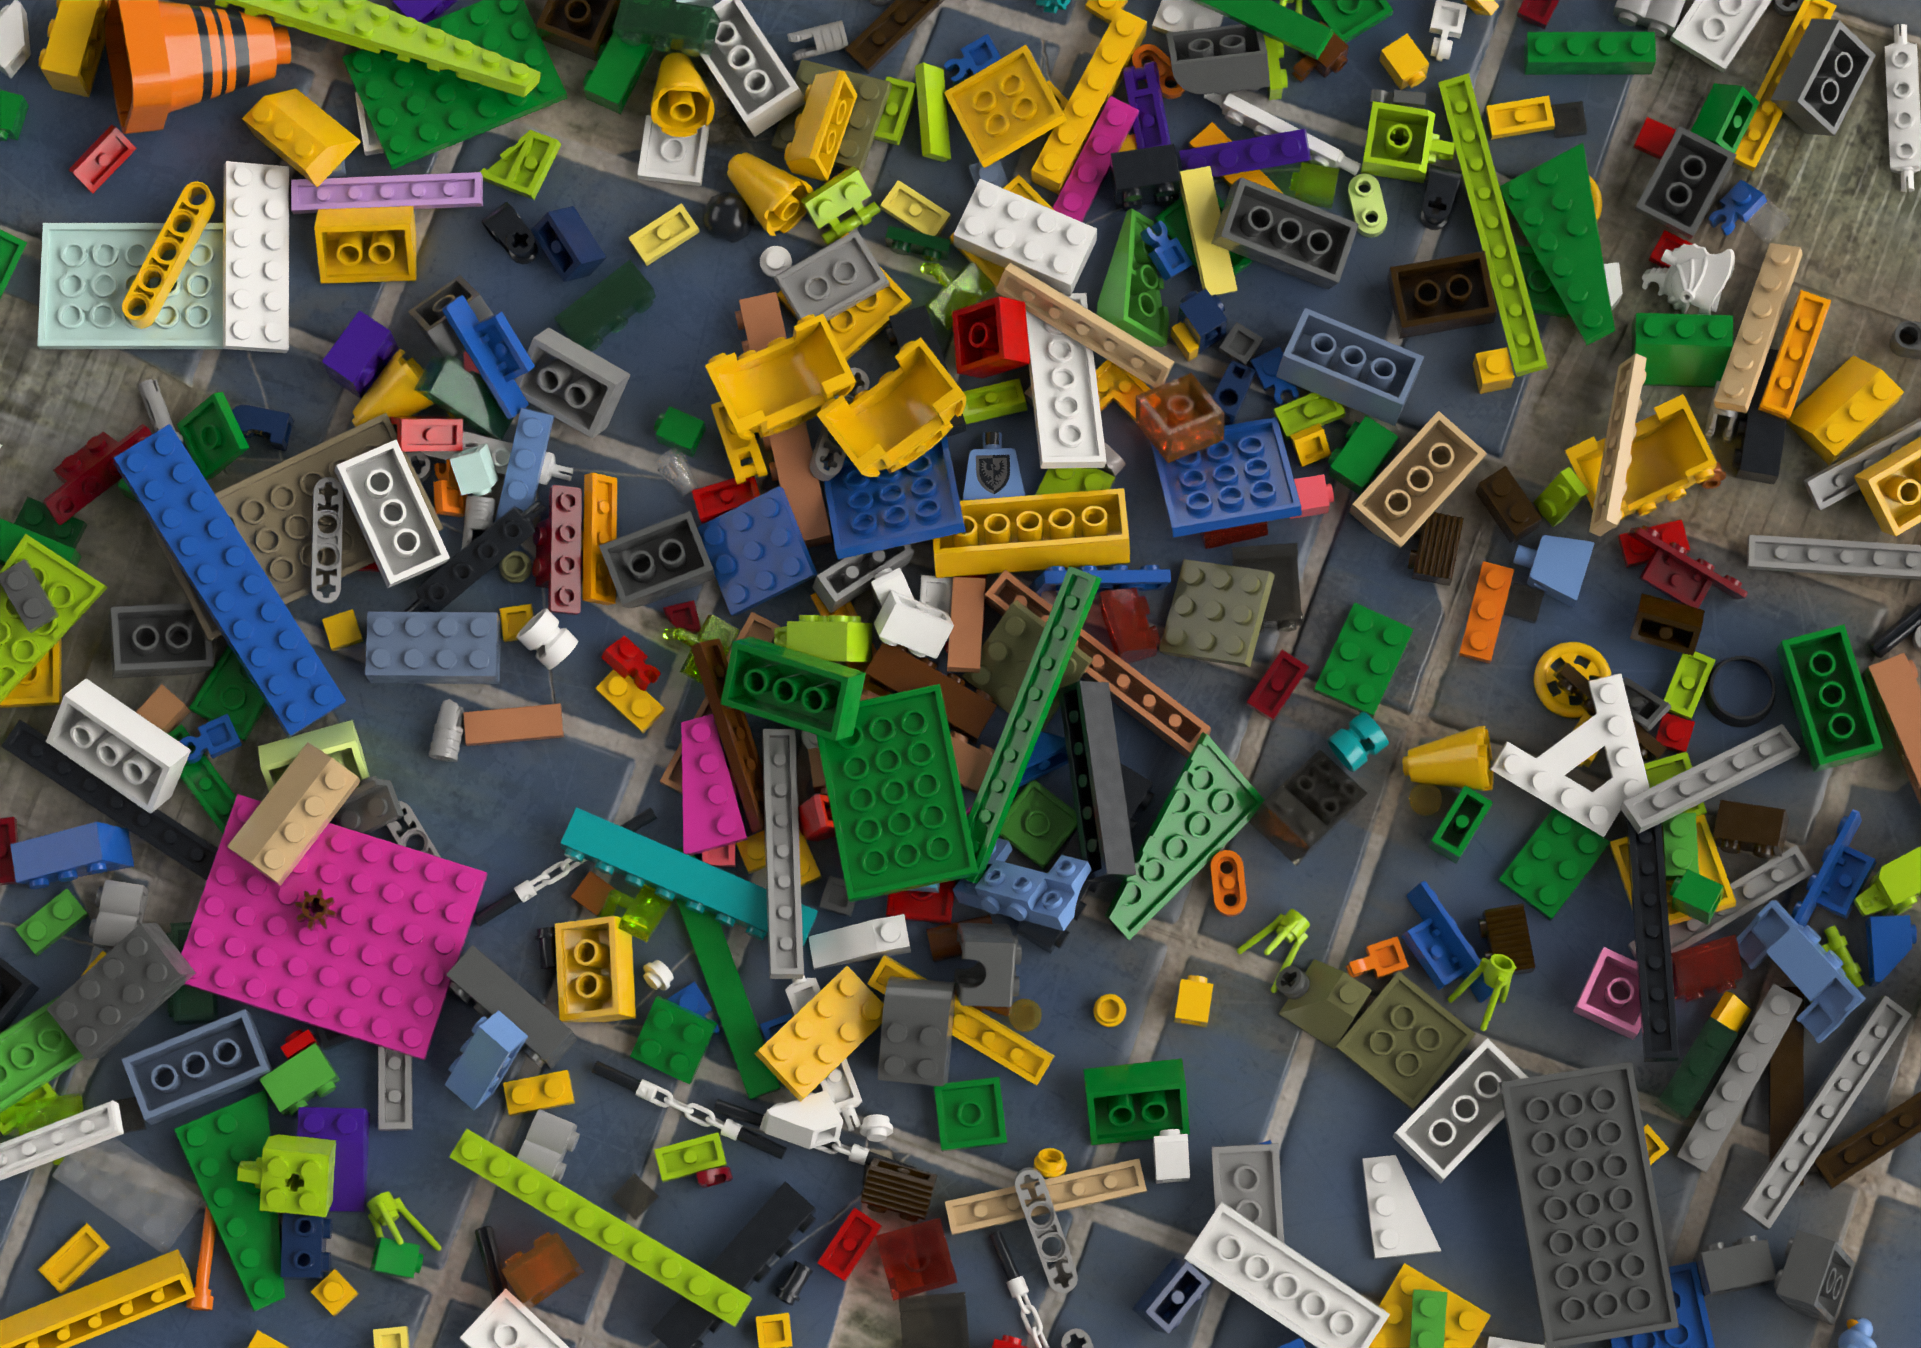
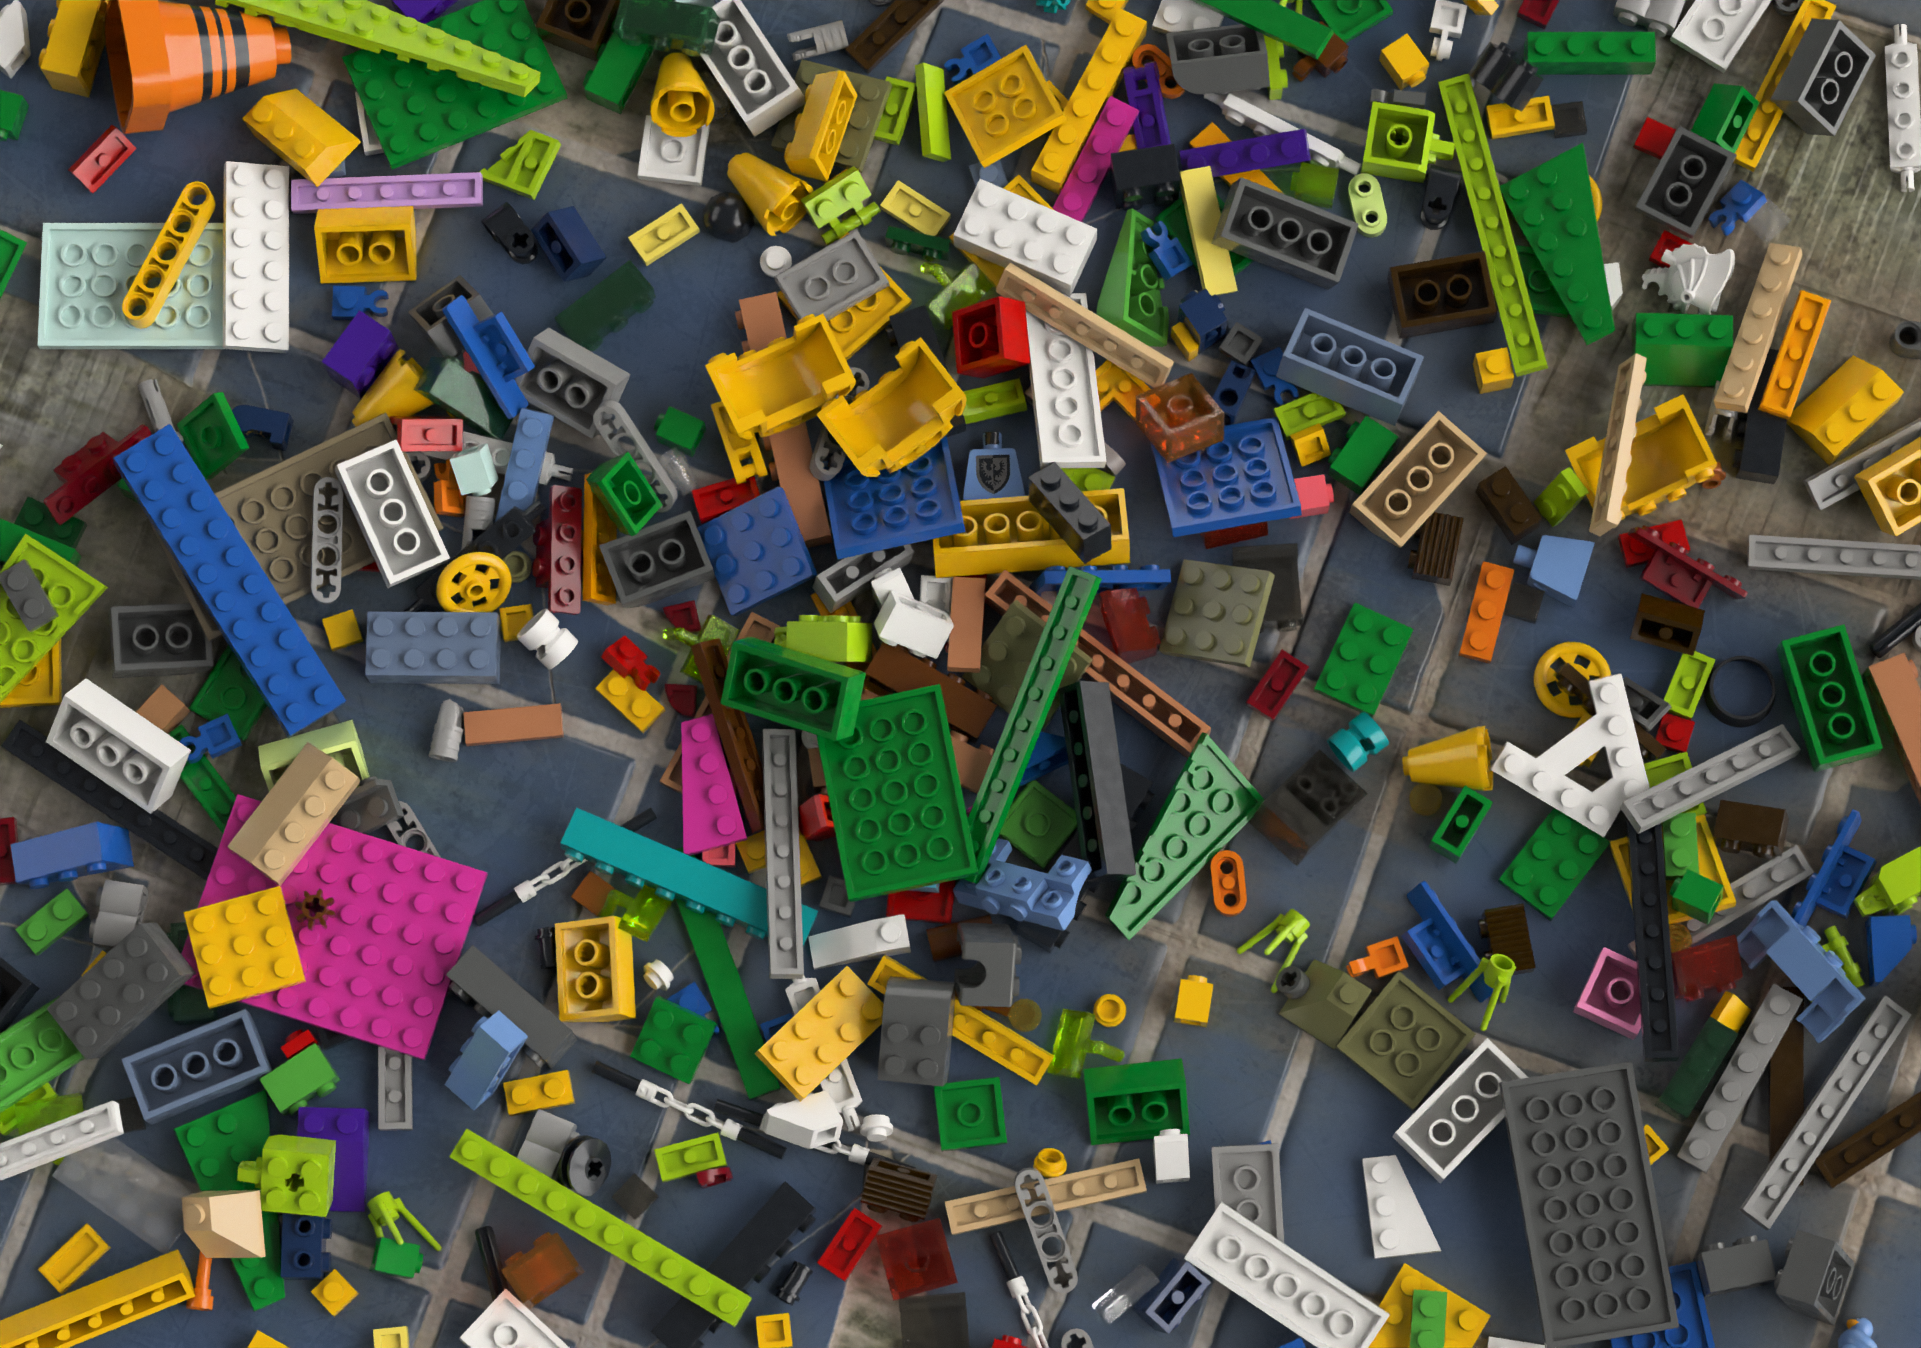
(225, 1223): none -> tan slope
(244, 947): none -> yellow plate
(351, 299): none -> blue plate
(466, 564): none -> yellow plate
(584, 1165): none -> black piece
(624, 493): none -> green slope
(641, 452): none -> light grey beam
(682, 698): none -> dark red tile
(1069, 512): none -> black brick
(1074, 1042): none -> clear neon green plate
(1125, 1293): none -> clear tile
(1506, 75): none -> black brick
(1679, 937): none -> clear yellow plate

